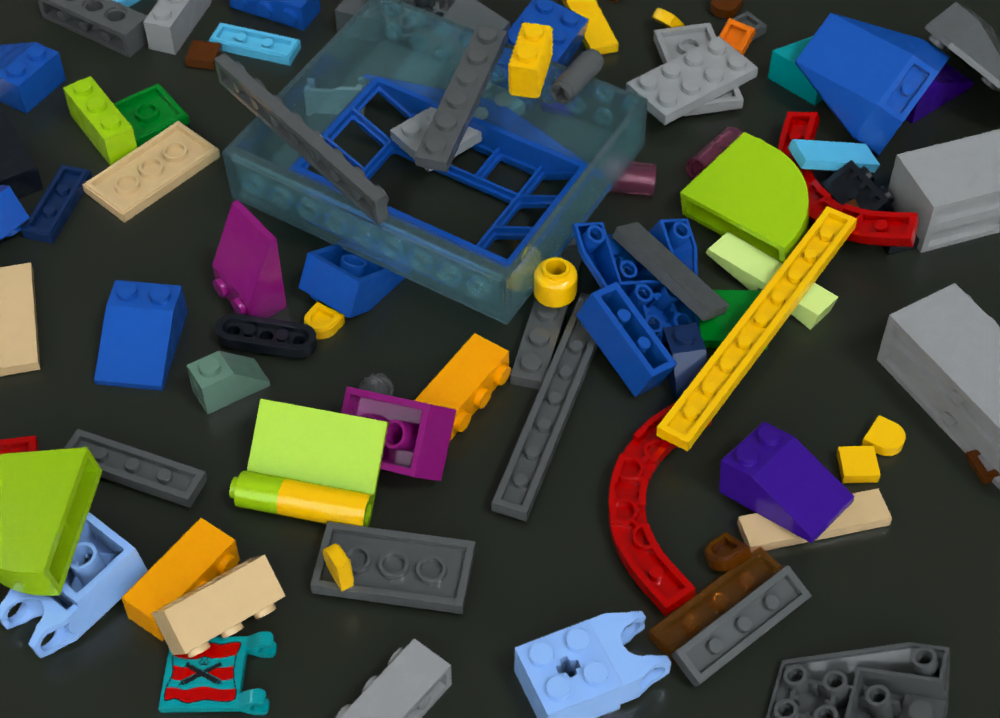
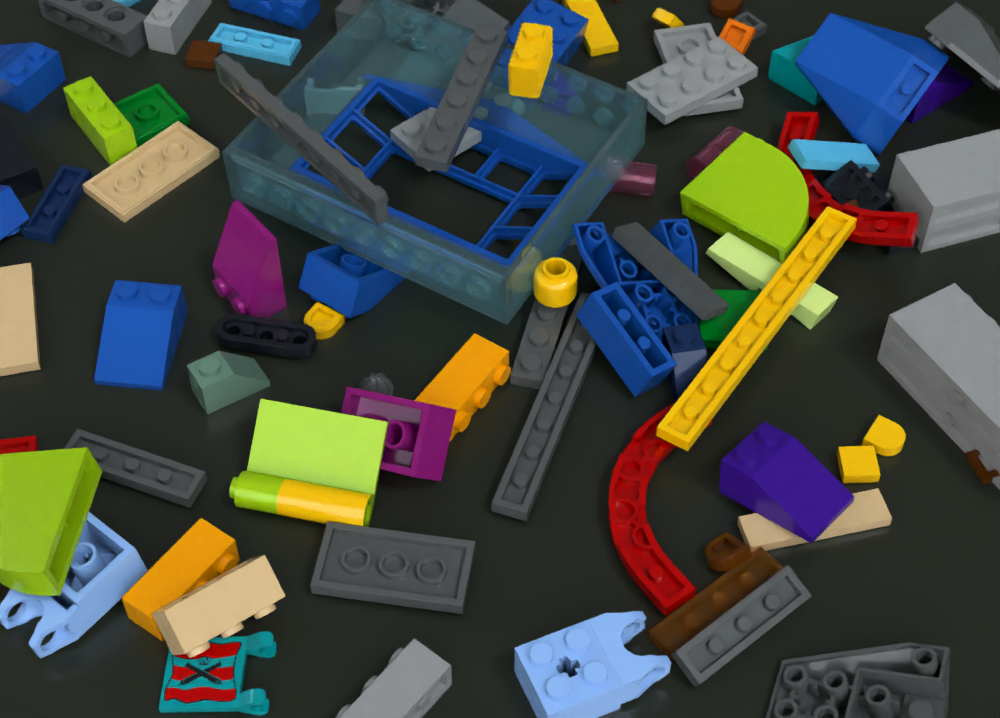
(339, 566): yellow tile -> none
(577, 76): dark grey piece -> none

